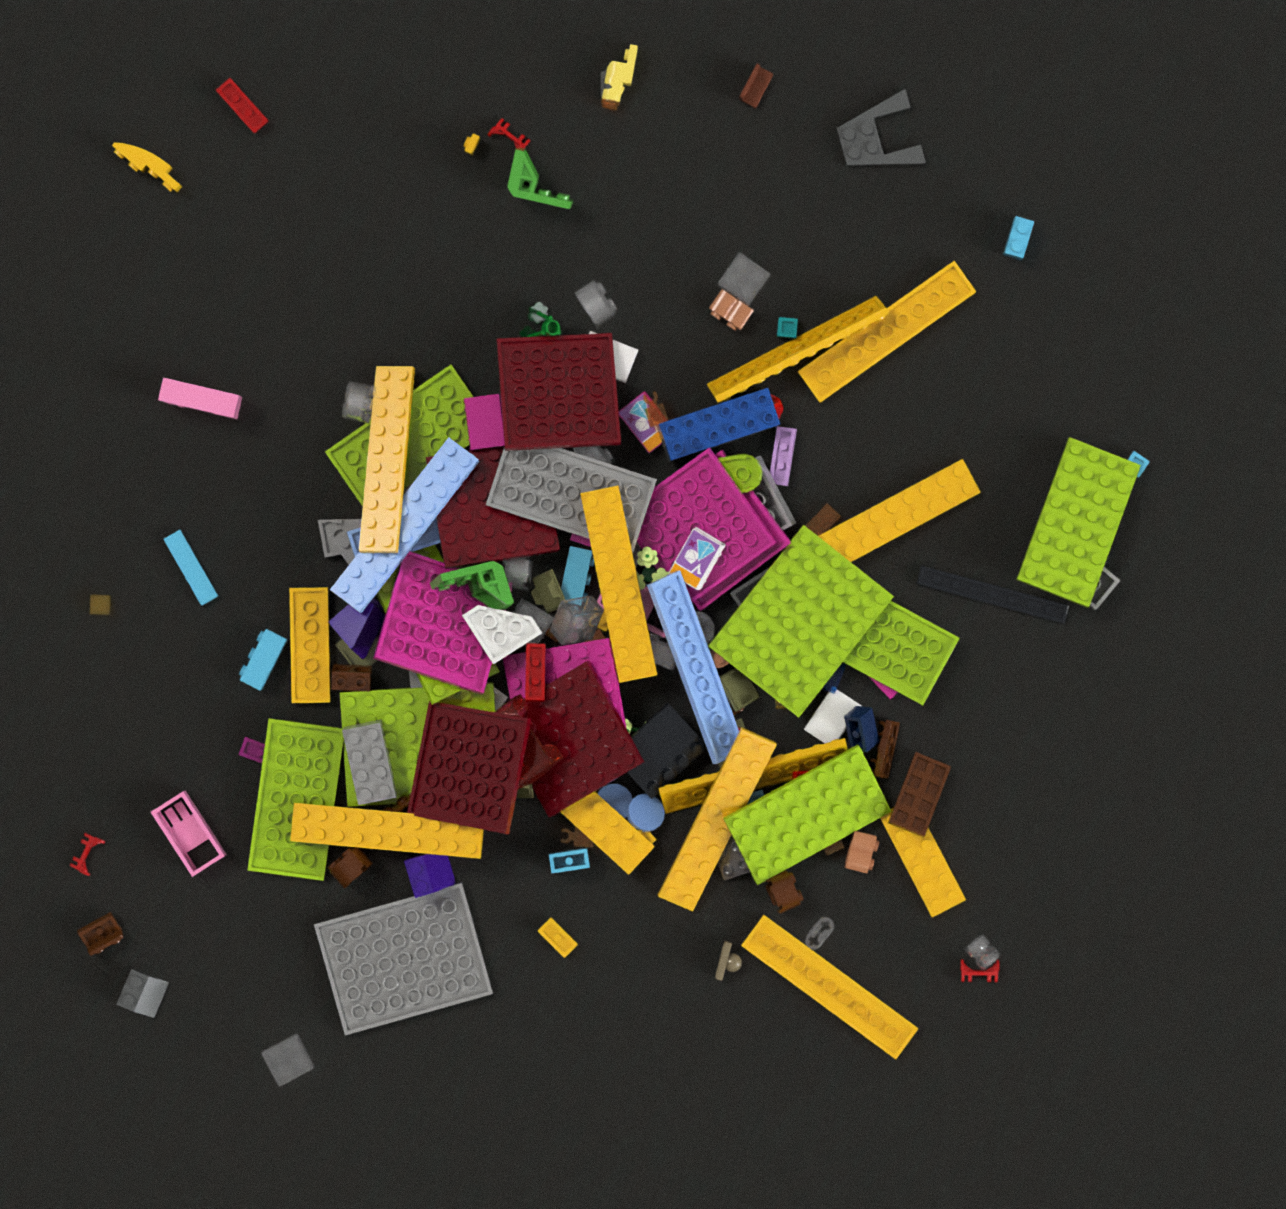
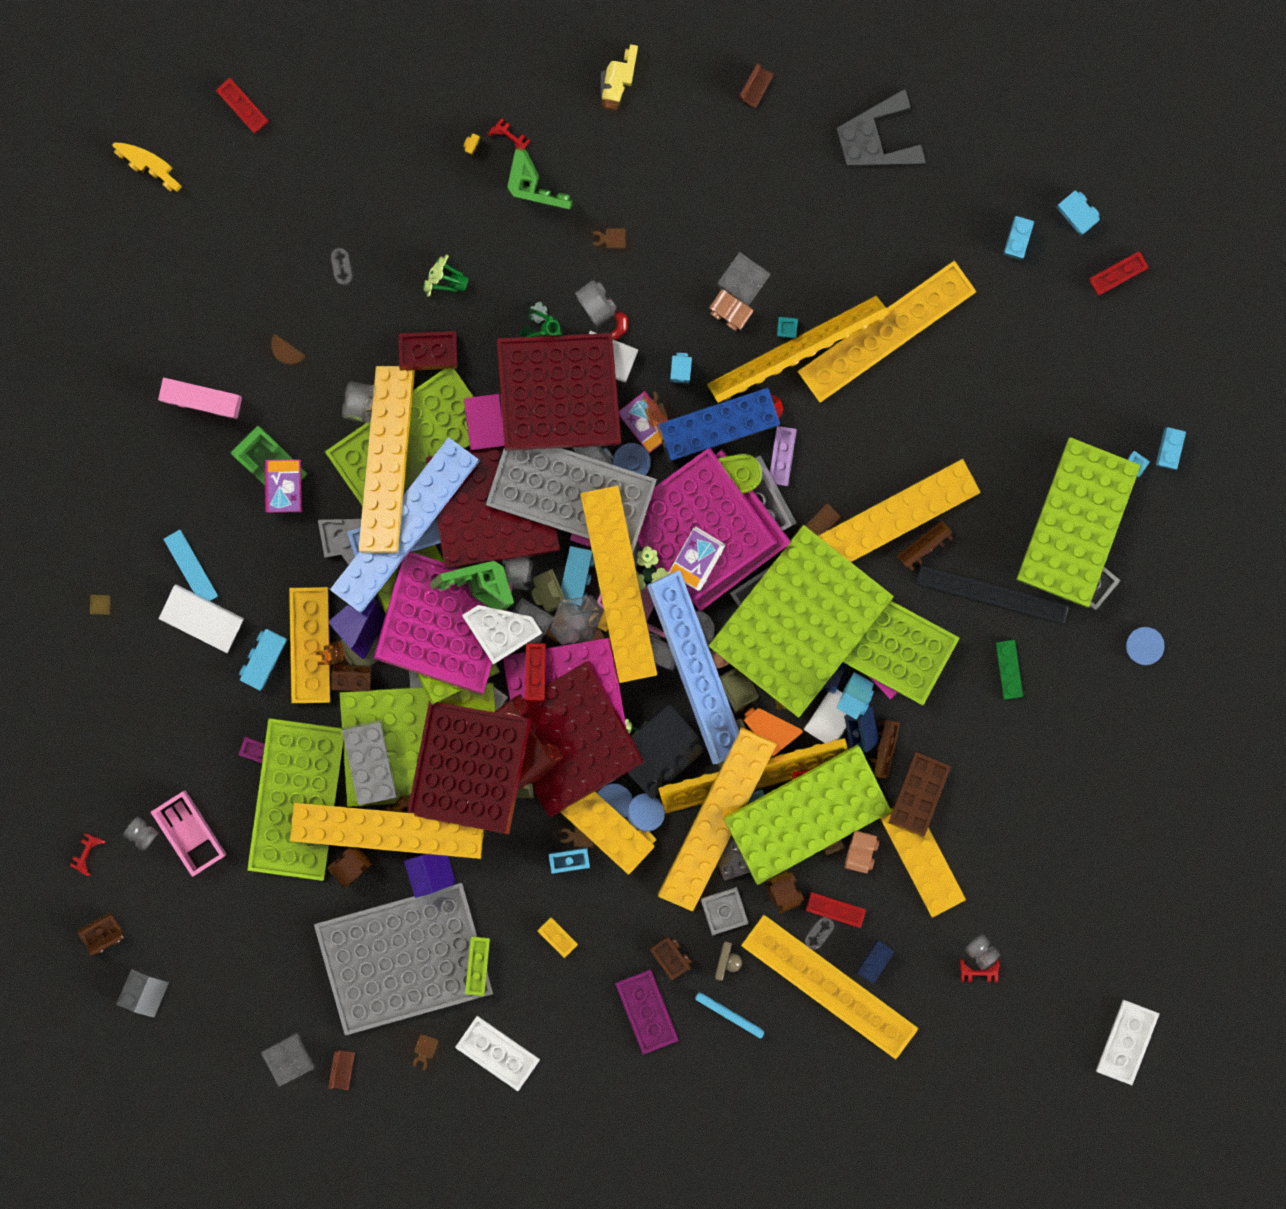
(140, 833): none -> clear wheel
(201, 618): none -> white tile
(257, 448): none -> bright green bracket
(283, 486): none -> piece
(285, 352): none -> clear orange plate
(332, 654): none -> clear orange plate
(341, 1069): none -> copper panel
(346, 265): none -> clear beam
(425, 1048): none -> clear orange plate
(428, 350): none -> dark red plate
(456, 281): none -> plant
(477, 966): none -> lime plate
(497, 1053): none -> white tile
(613, 238): none -> clear orange plate
(622, 325): none -> red arm
(633, 458): none -> medium blue tile
(646, 1011): none -> magenta tile
(670, 957): none -> reddish brown bracket
(681, 368): none -> medium azure brick
(724, 911): none -> light grey tile
(729, 1015): none -> medium azure tile
(771, 727): none -> orange slope
(835, 910): none -> red plate
(856, 696): none -> medium azure brick
(875, 961): none -> dark blue brick
(925, 545): none -> reddish brown plate
(1009, 669): none -> green plate
(1078, 212): none -> medium azure brick
(1118, 273): none -> red plate
(1127, 1042): none -> white tile
(1145, 646): none -> medium blue tile
(1170, 448): none -> medium azure brick

